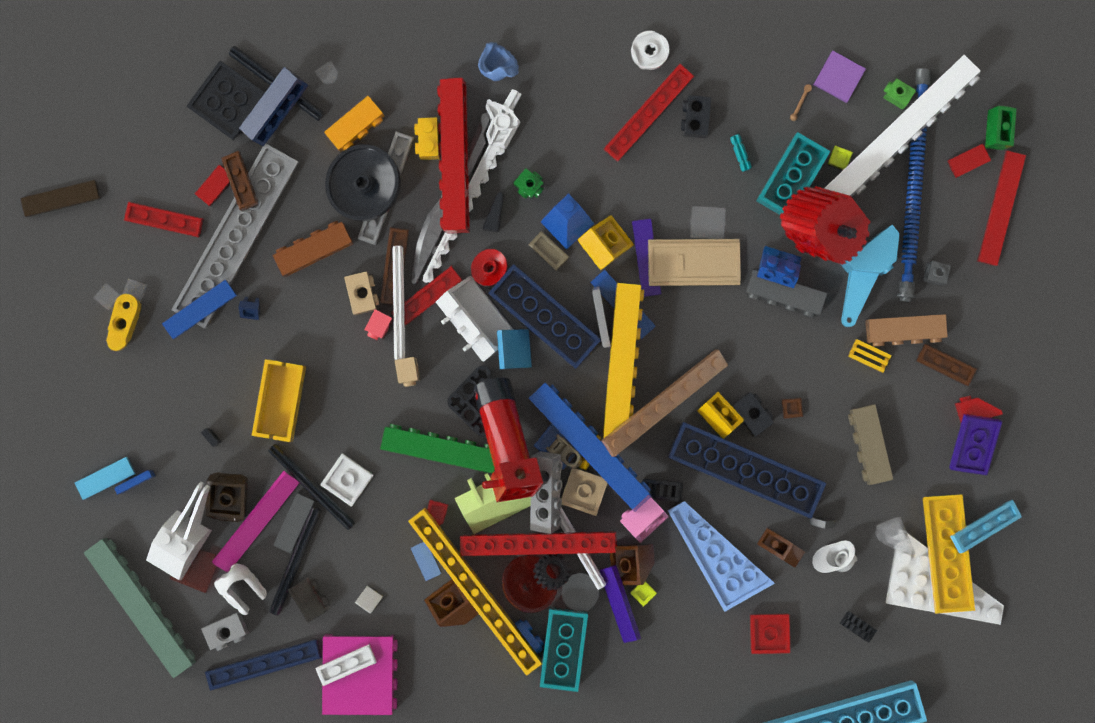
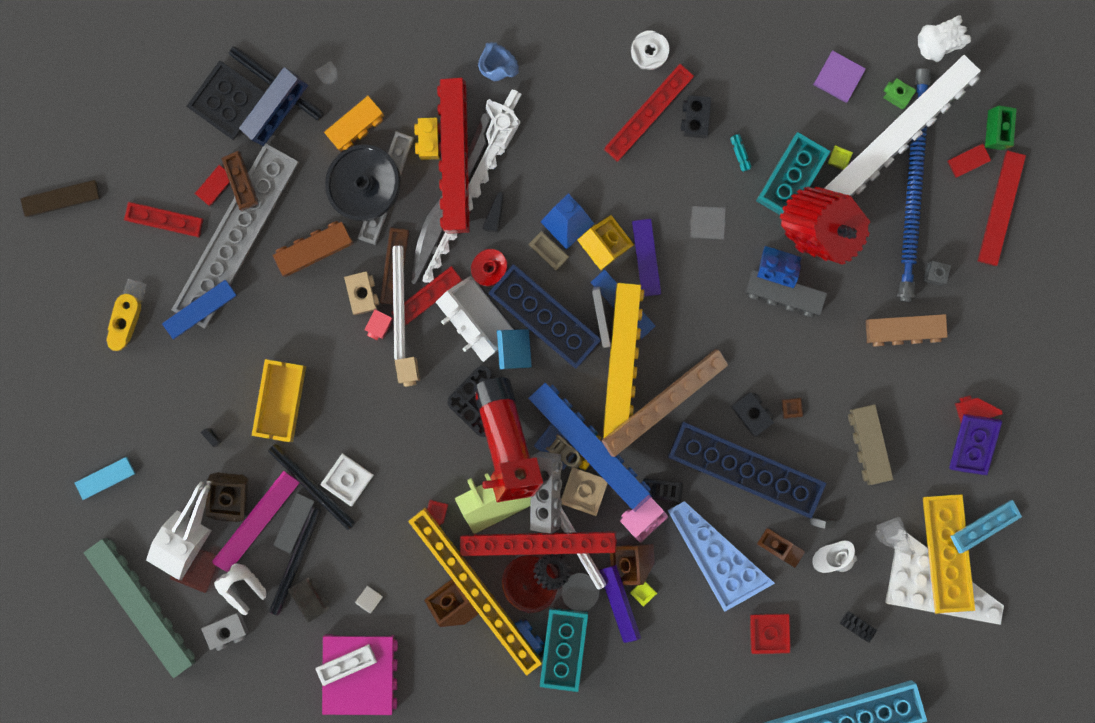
(107, 296): clear tile -> none
(139, 479): blue tile -> none
(249, 310): dark blue tile -> none
(263, 664): dark blue tile -> none
(425, 561): medium blue sticker -> none
(437, 449): green brick -> none
(525, 178): green brick -> none
(694, 262): tan piece -> none
(720, 415): yellow brick -> none
(807, 89): medium nougat hinge -> none
(864, 269): medium azure slope -> none
(884, 362): yellow tile -> none
(942, 38): none -> white piece
(946, 365): reddish brown tile -> none

